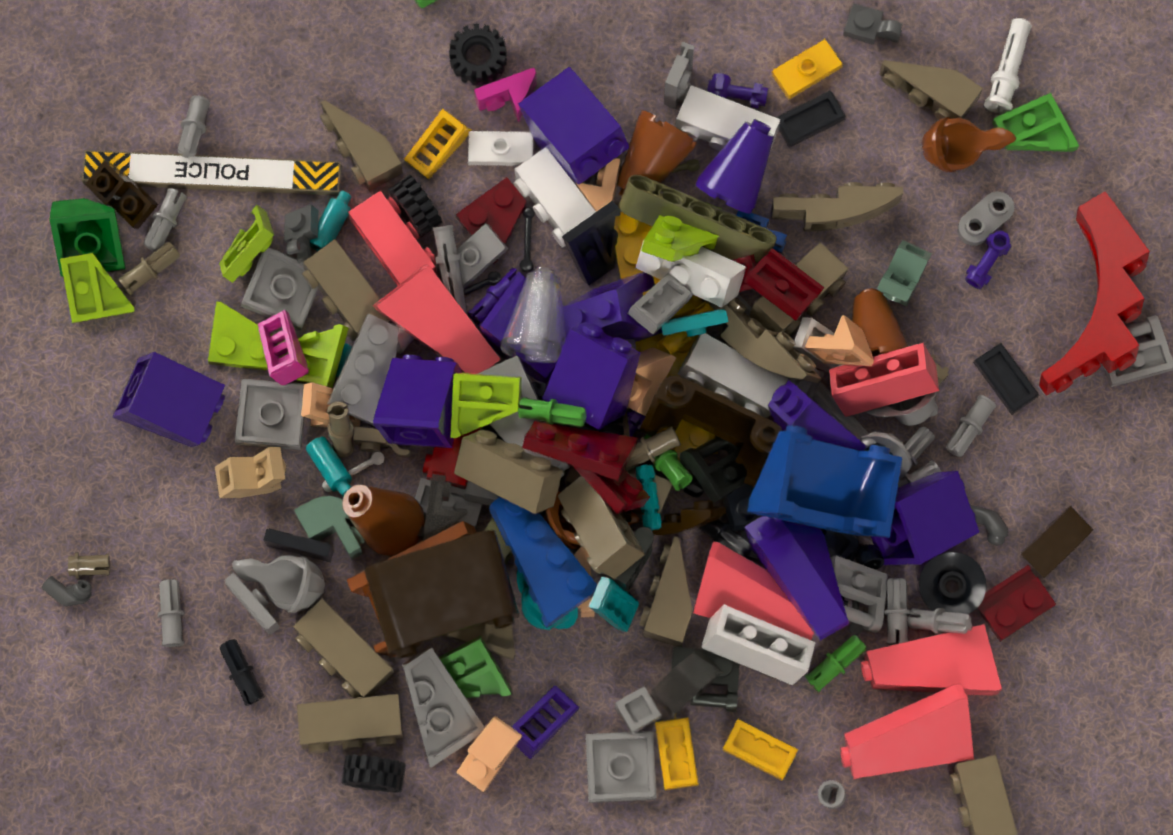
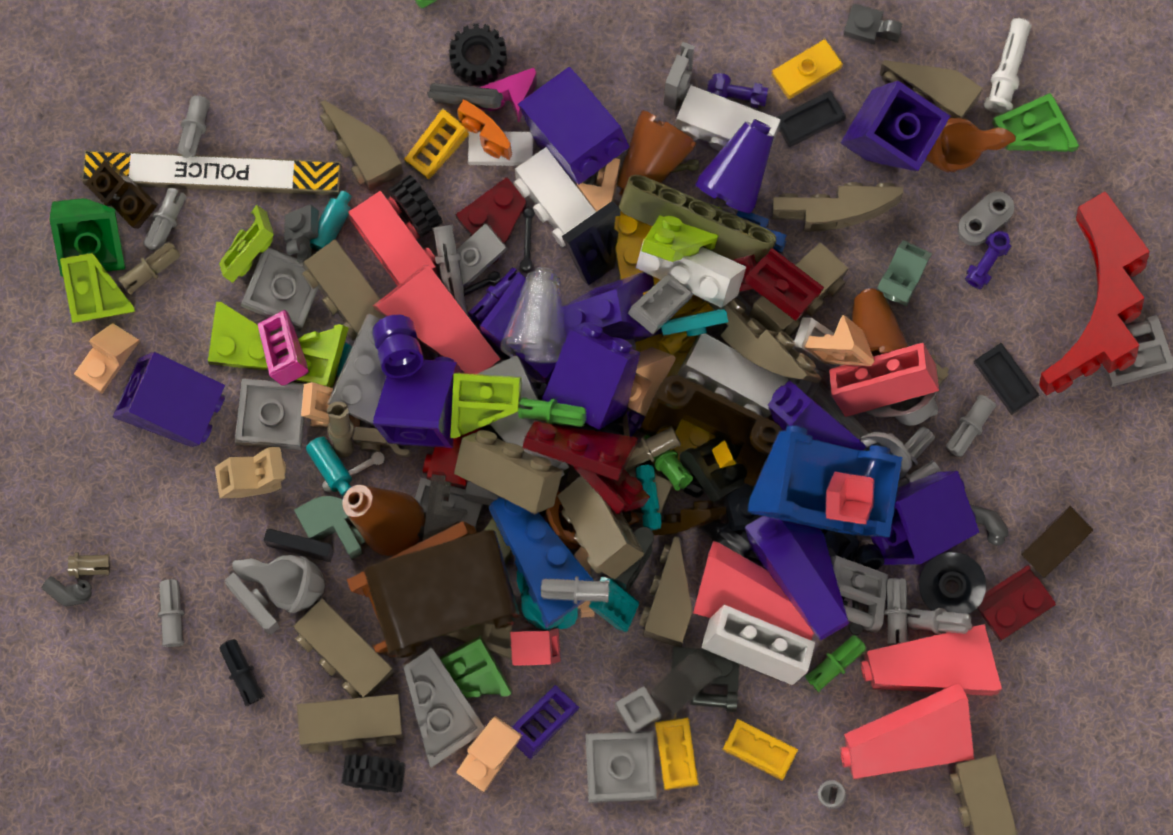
(109, 353): none -> light nougat slope
(397, 346): none -> dark purple wheel
(456, 93): none -> dark grey axle
(491, 136): none -> orange slope
(535, 647): none -> coral panel
(575, 590): none -> light grey axle
(723, 455): none -> yellow piece
(850, 498): none -> coral panel
(895, 127): none -> dark purple slope

